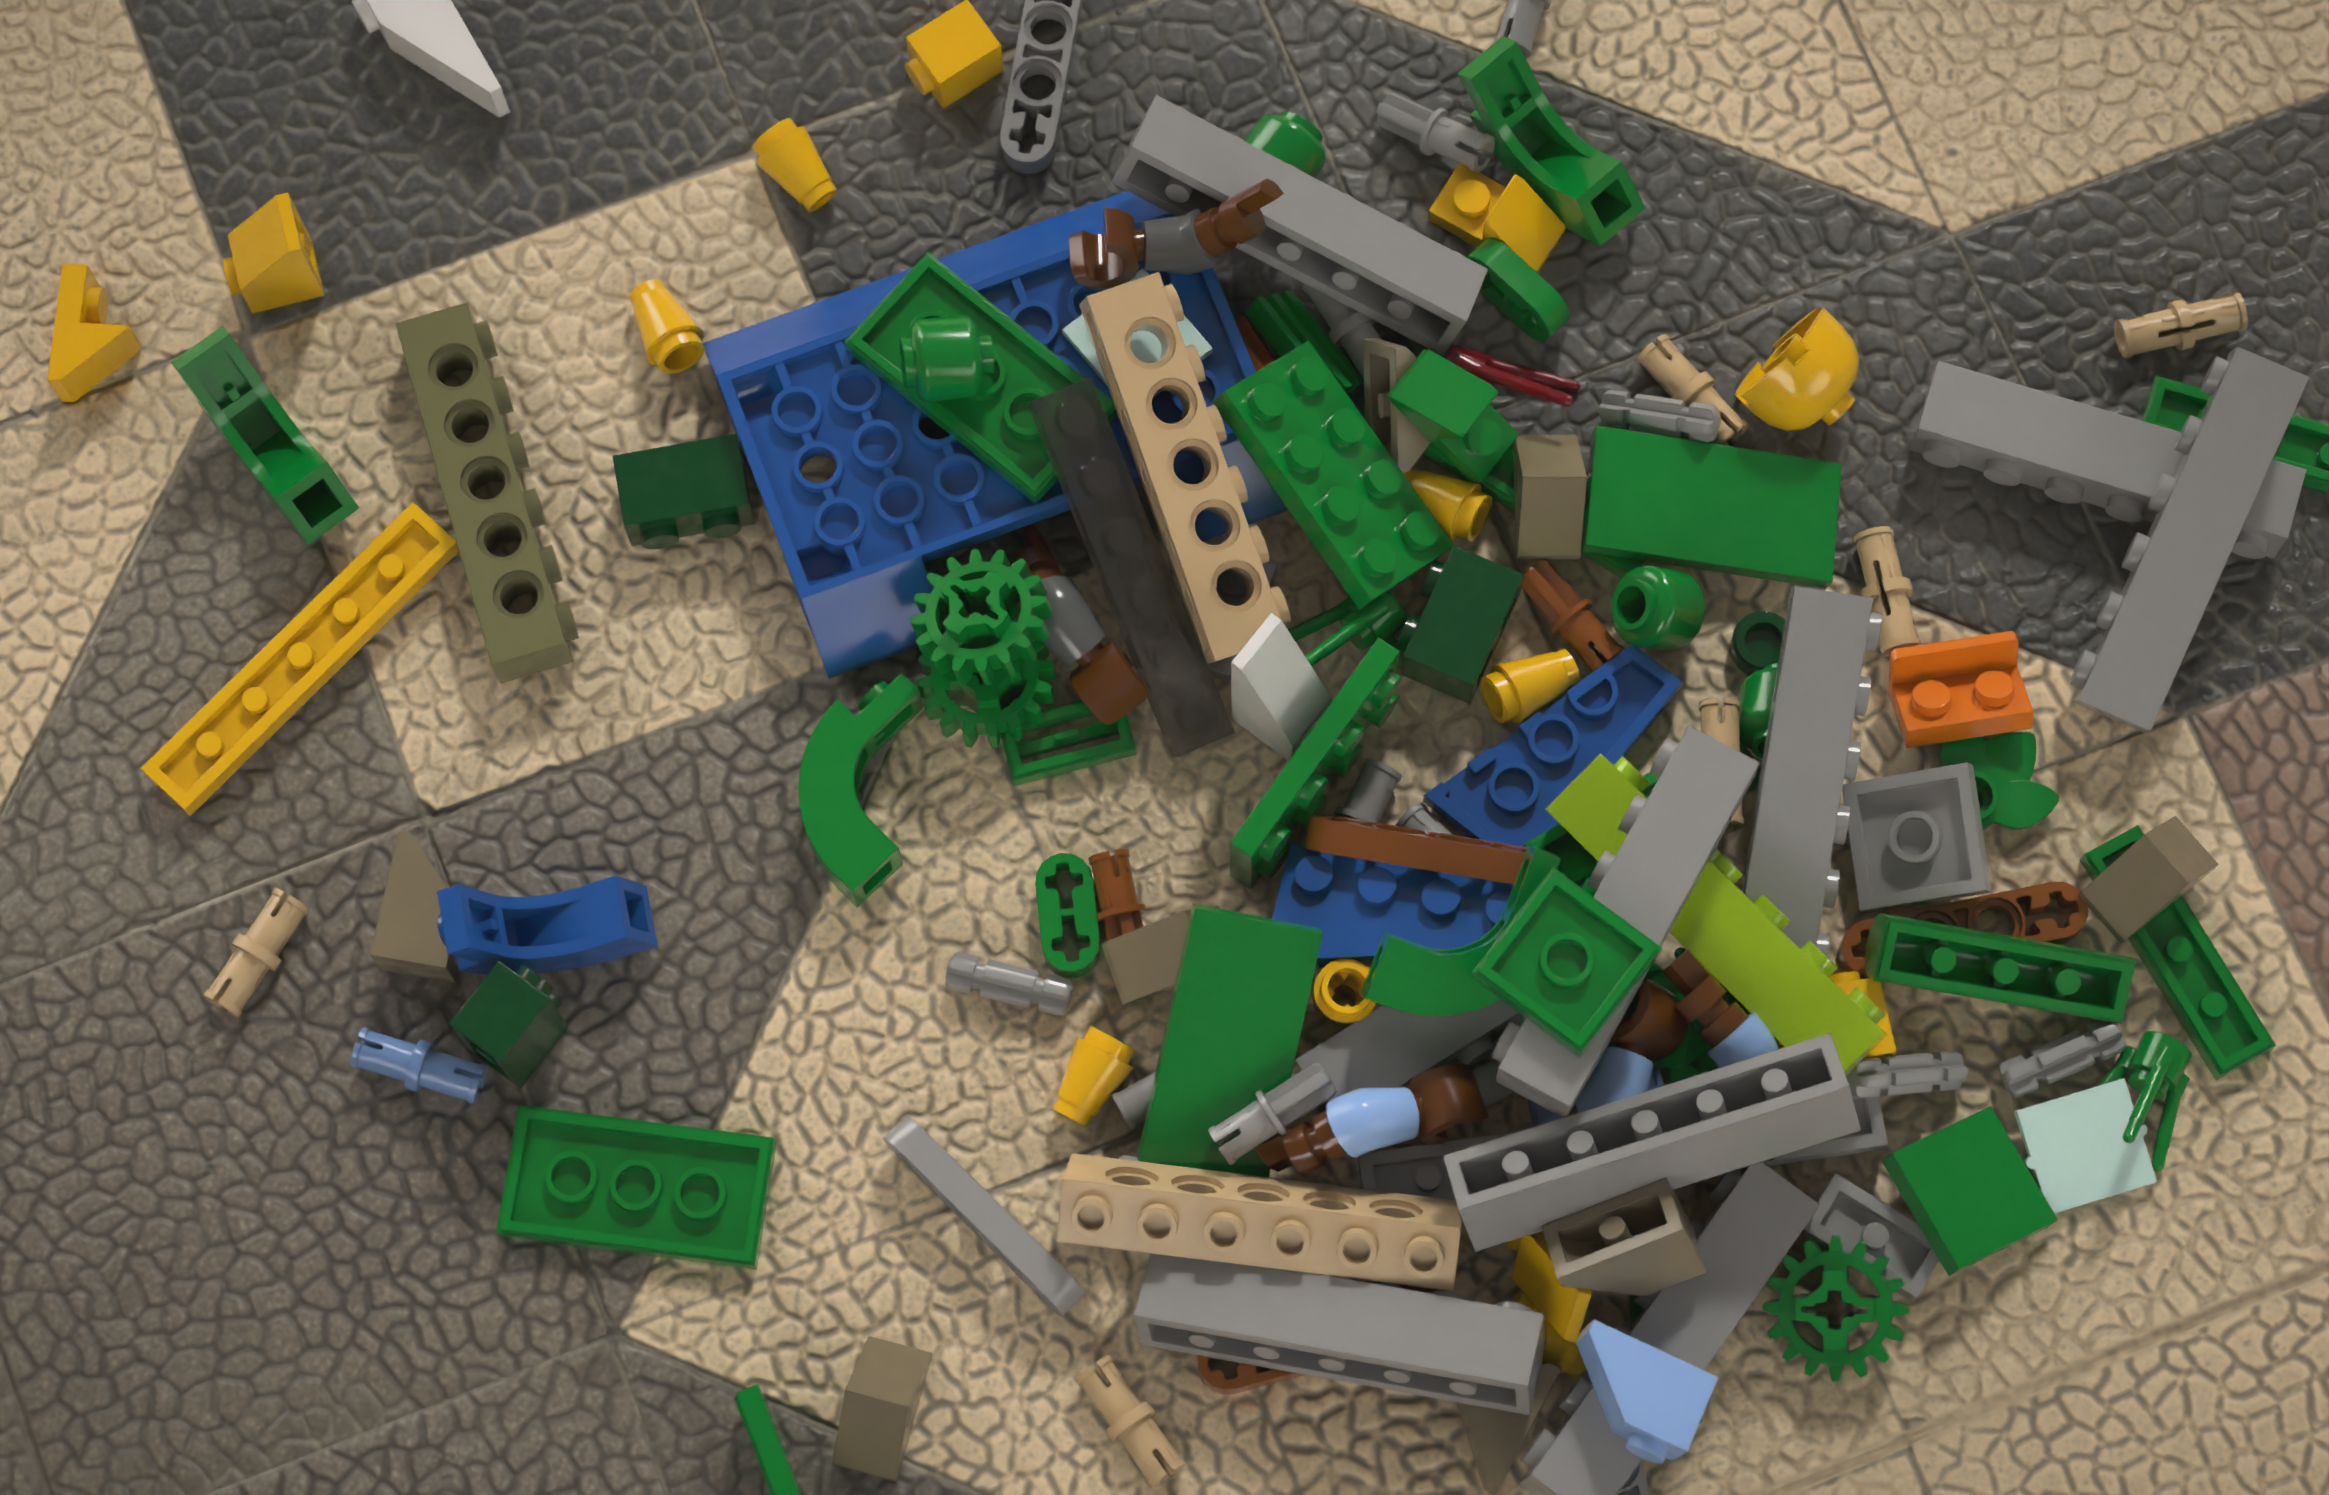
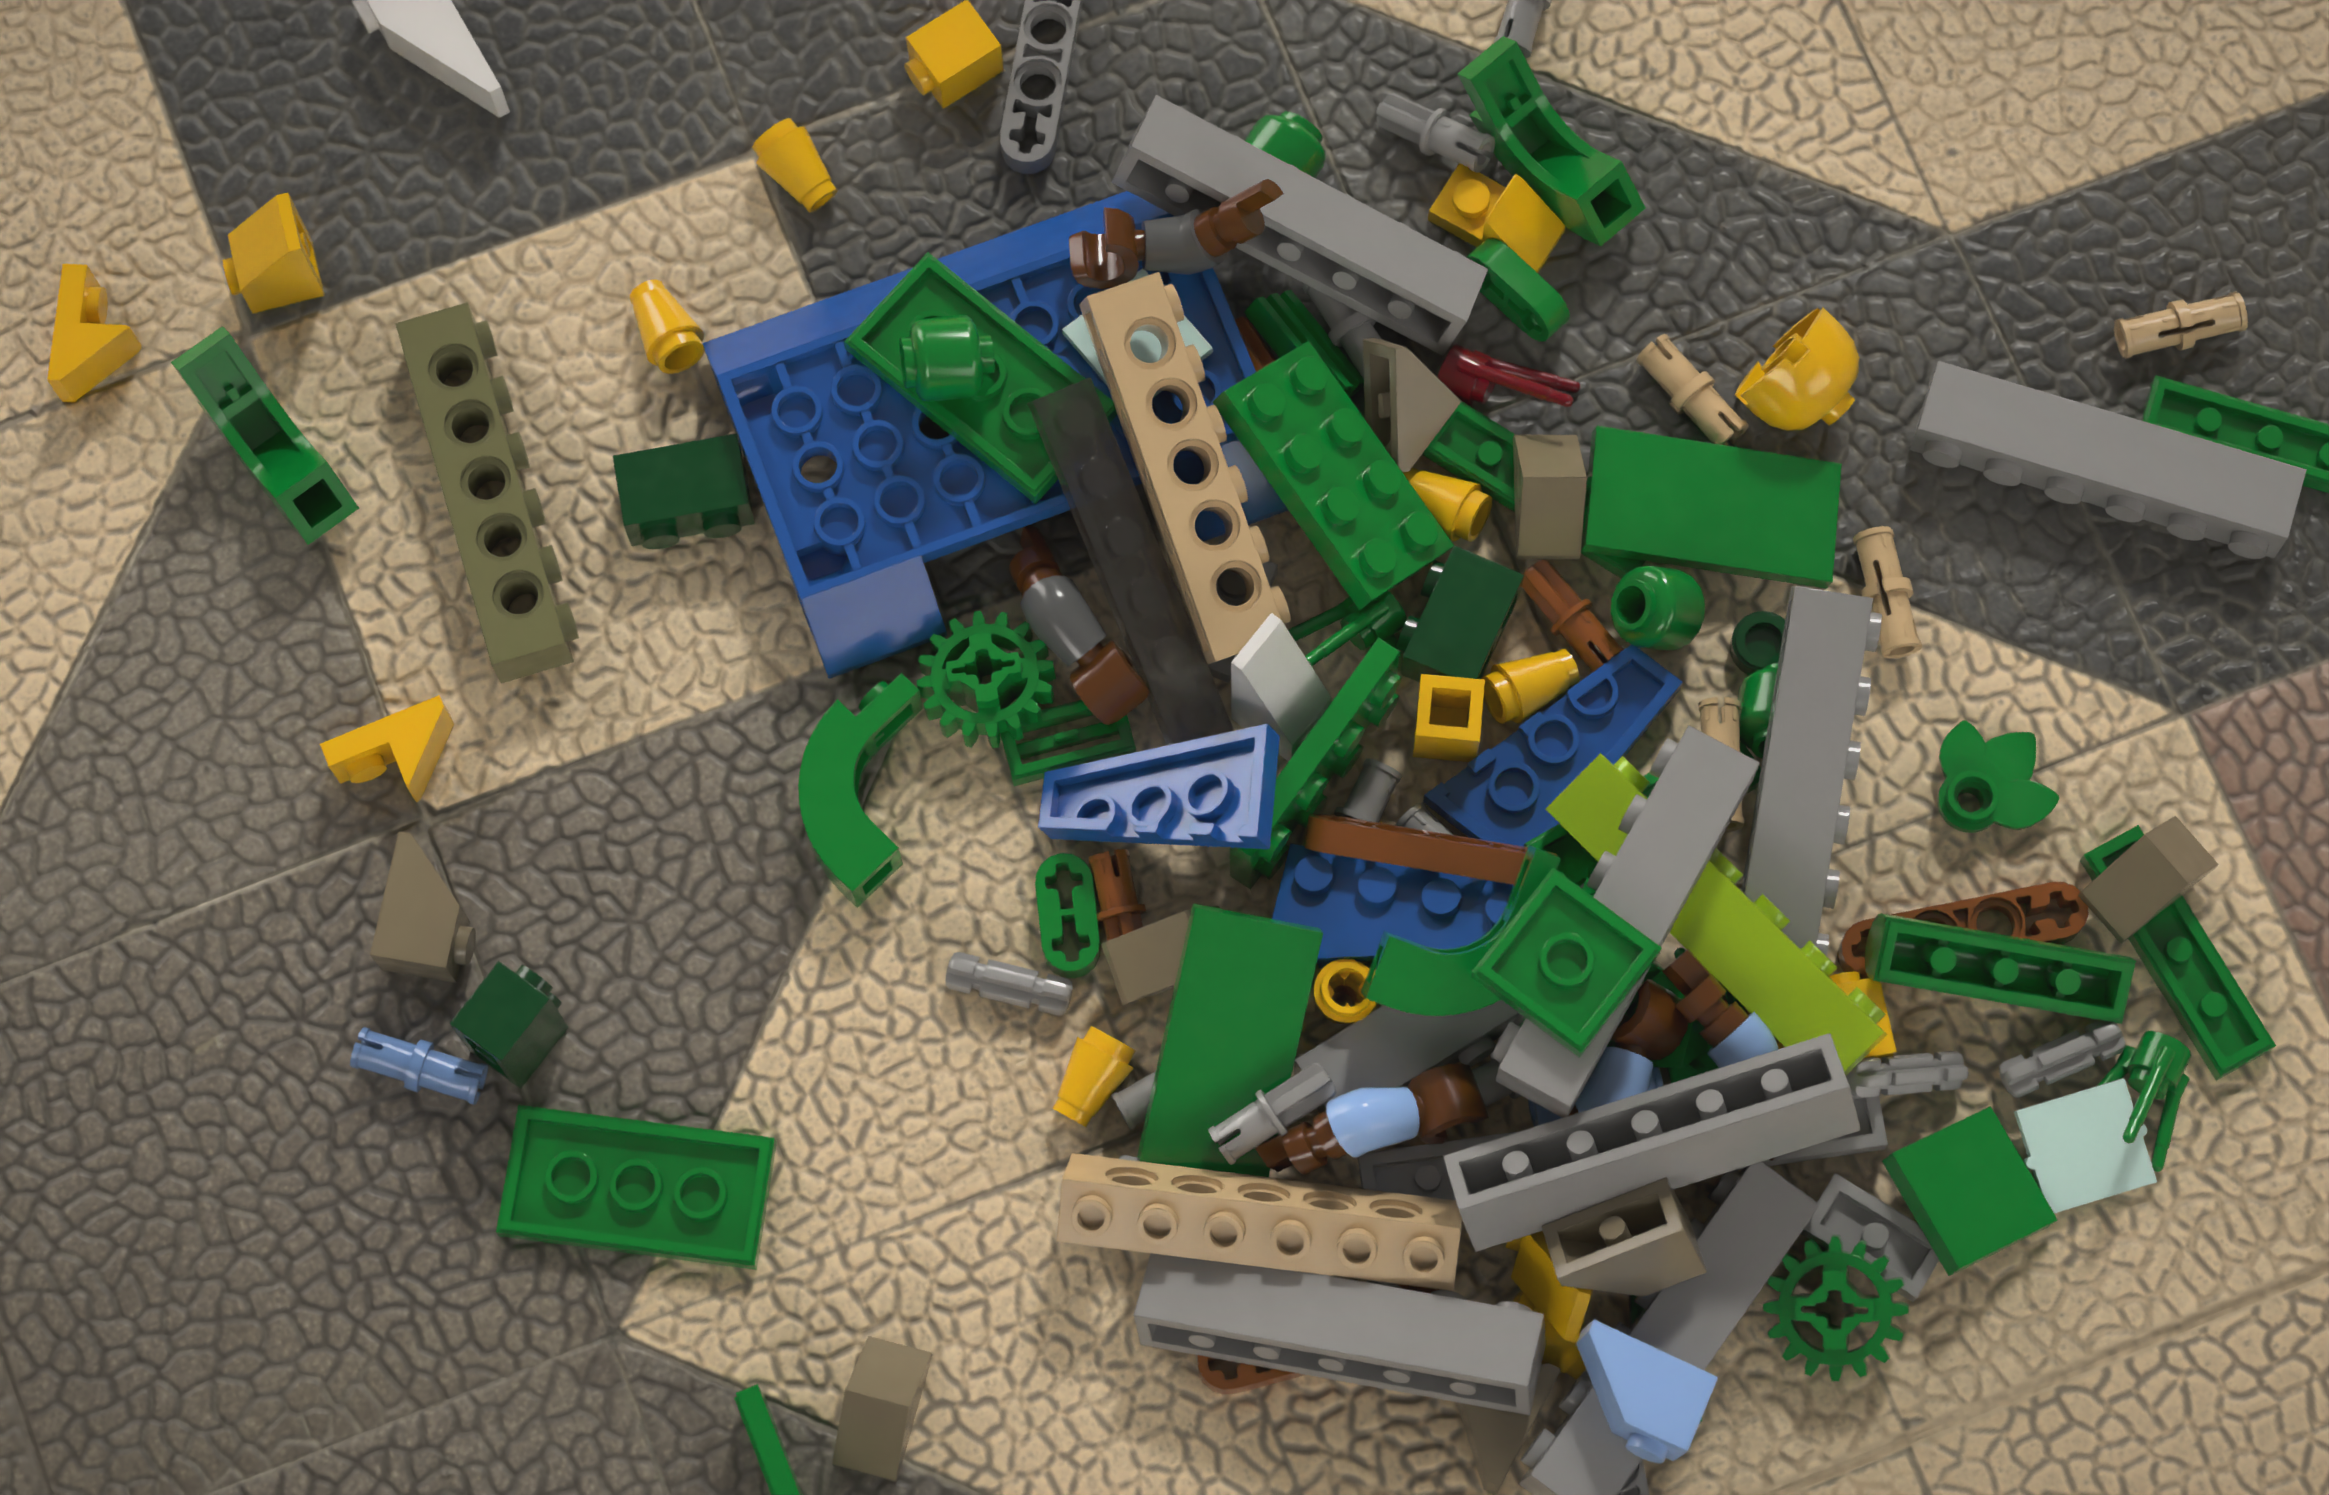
(256, 952): tan pin -> none
(301, 659): yellow plate -> none
(408, 737): none -> yellow slope
(546, 930): blue arch -> none
(977, 640): green gear -> none
(984, 1215): light grey beam -> none
(1130, 1421): tan pin -> none
(1175, 794): none -> blue wing
(1448, 718): none -> yellow brick
(1454, 413): green slope -> none
(1659, 415): light grey axle -> none
(1917, 838): light grey plate -> none
(1958, 689): orange bracket -> none
(2189, 539): light grey brick -> none

